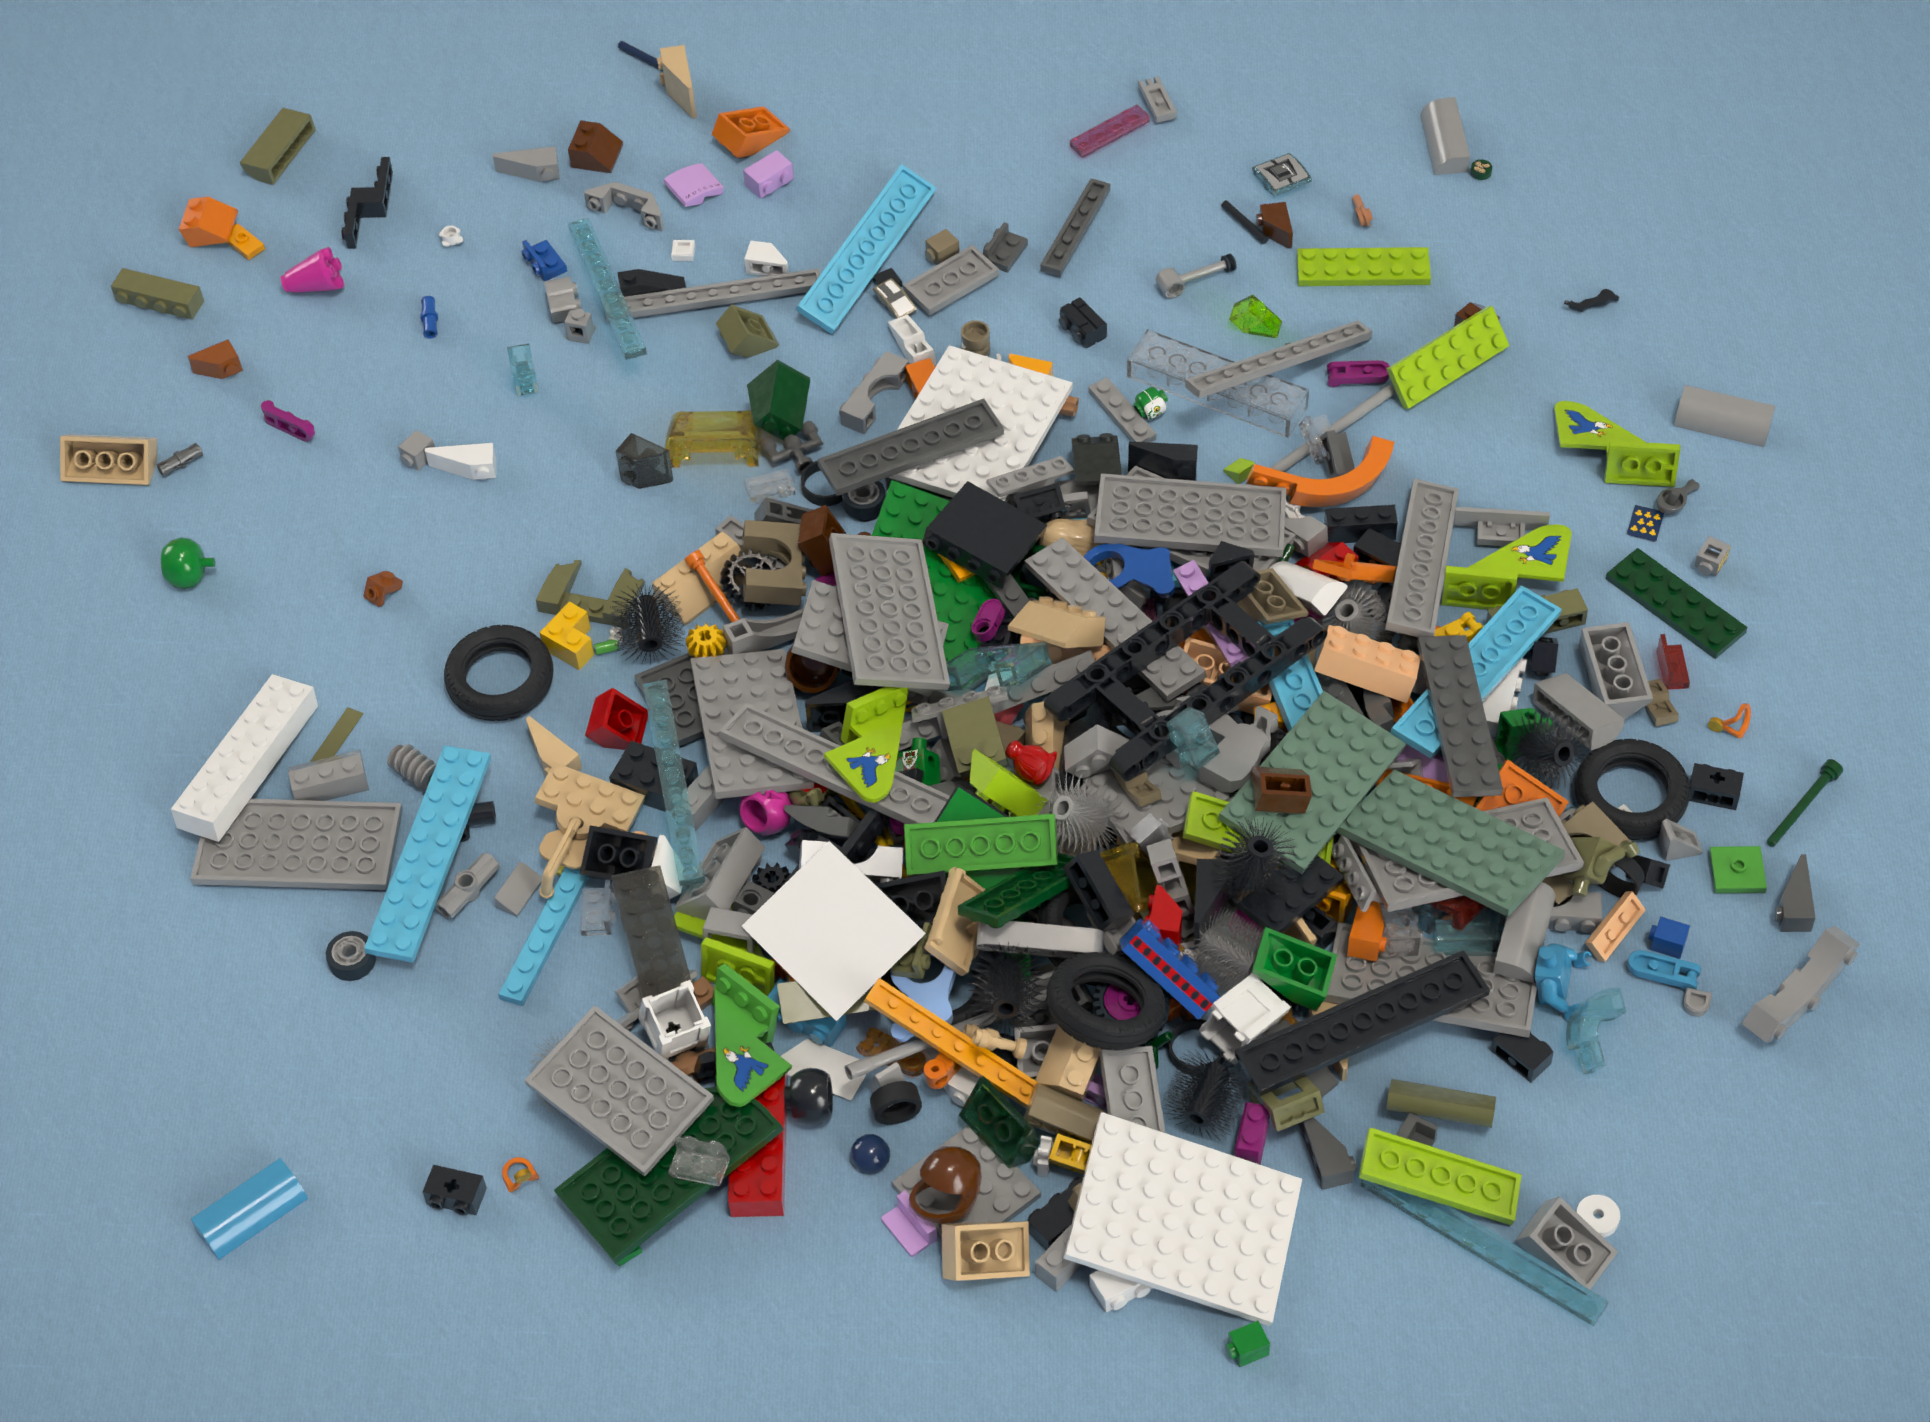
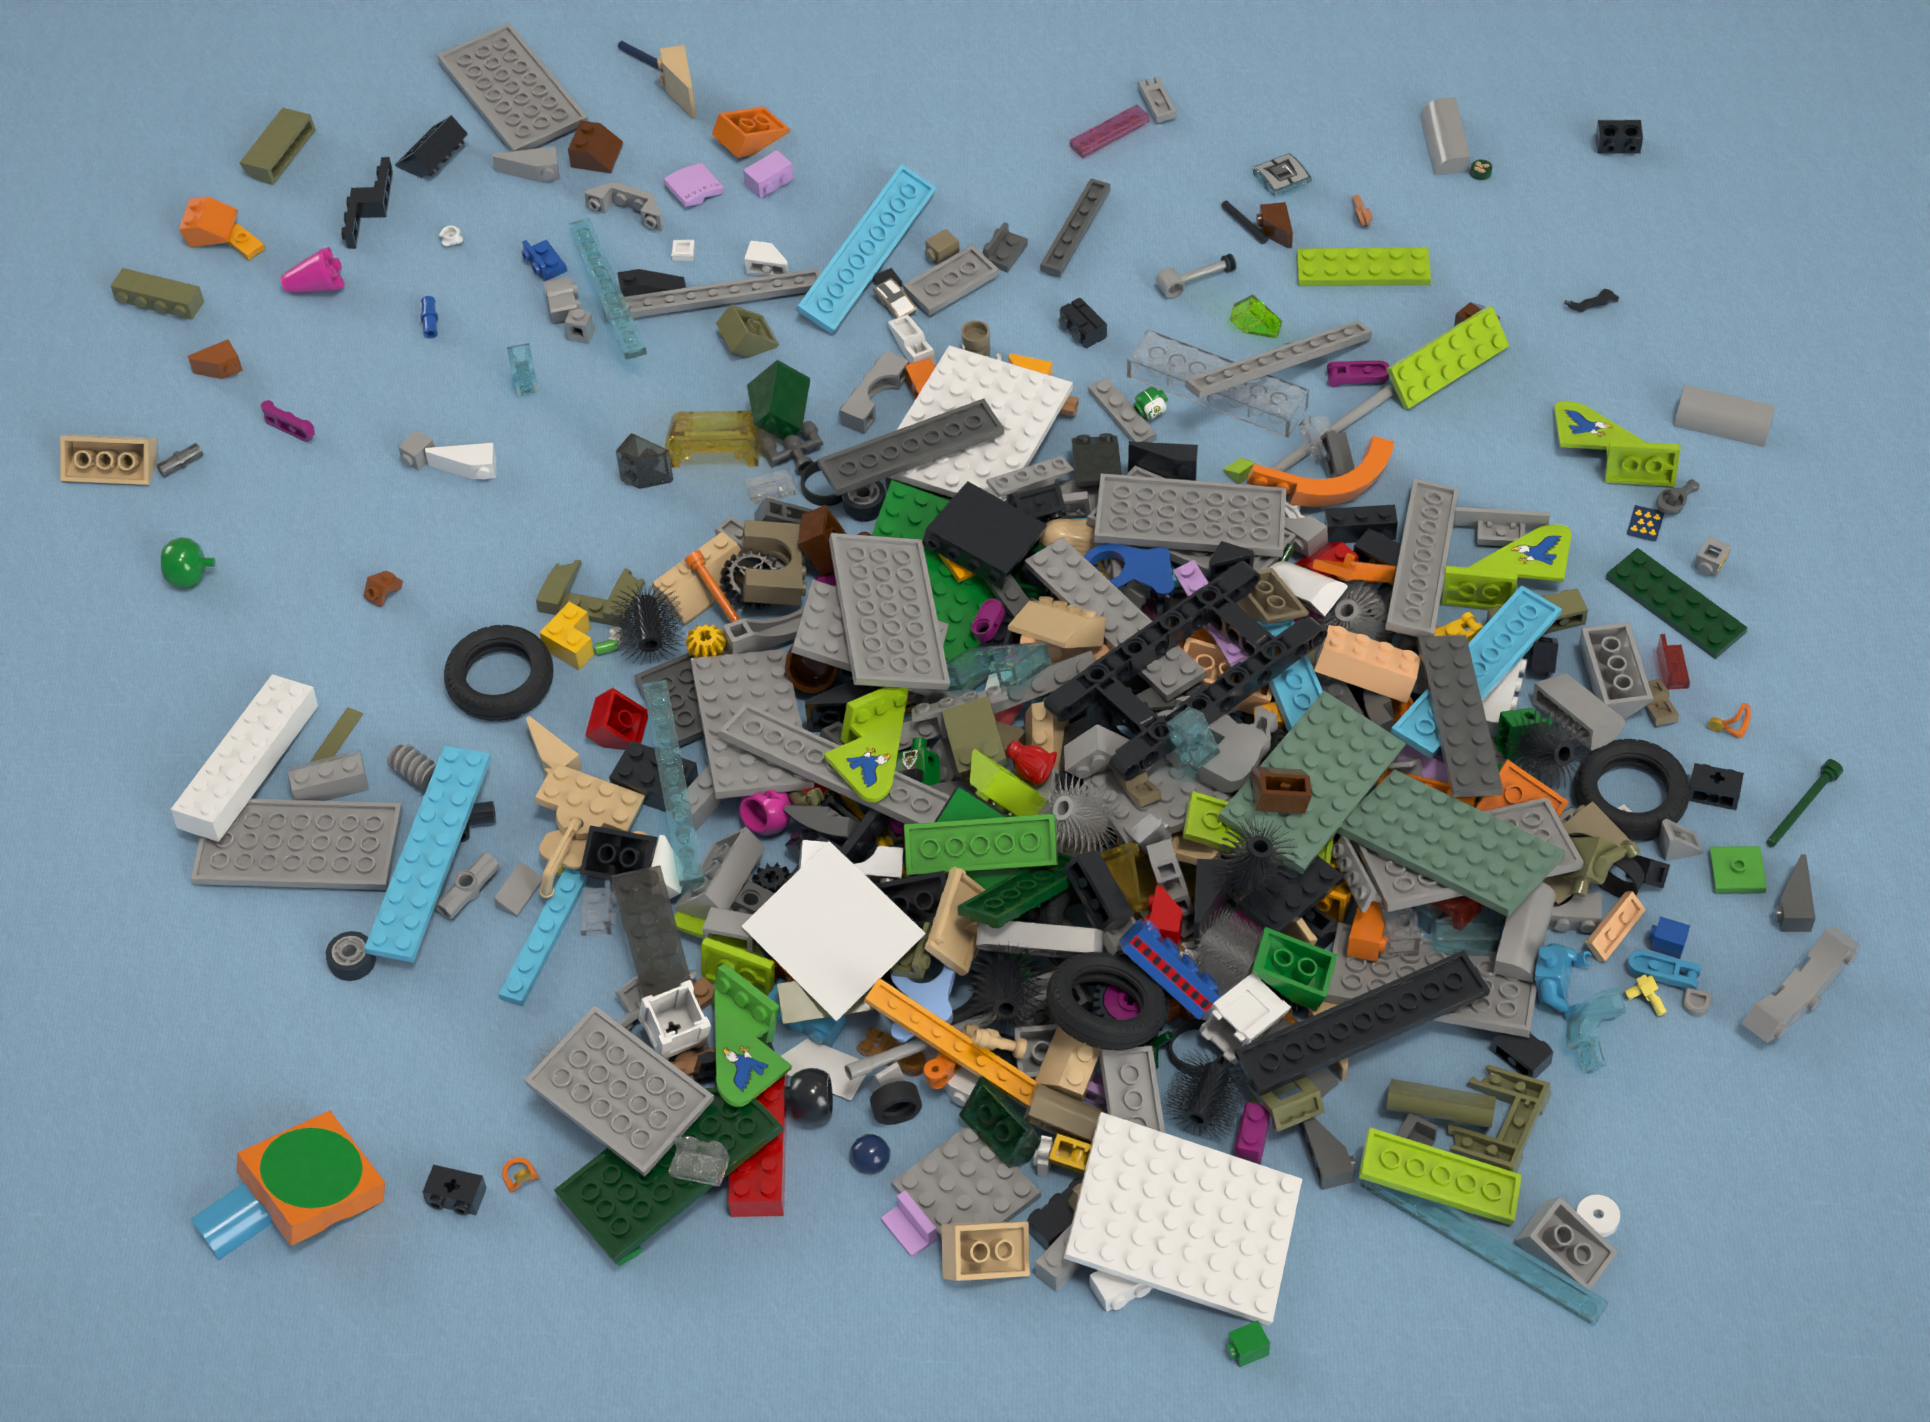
(310, 1177): none -> tile
(433, 148): none -> black slope
(512, 88): none -> light grey plate
(952, 1172): reddish brown piece -> none
(1528, 1101): none -> olive wedge
(1619, 136): none -> black brick
(1647, 986): none -> light yellow piece

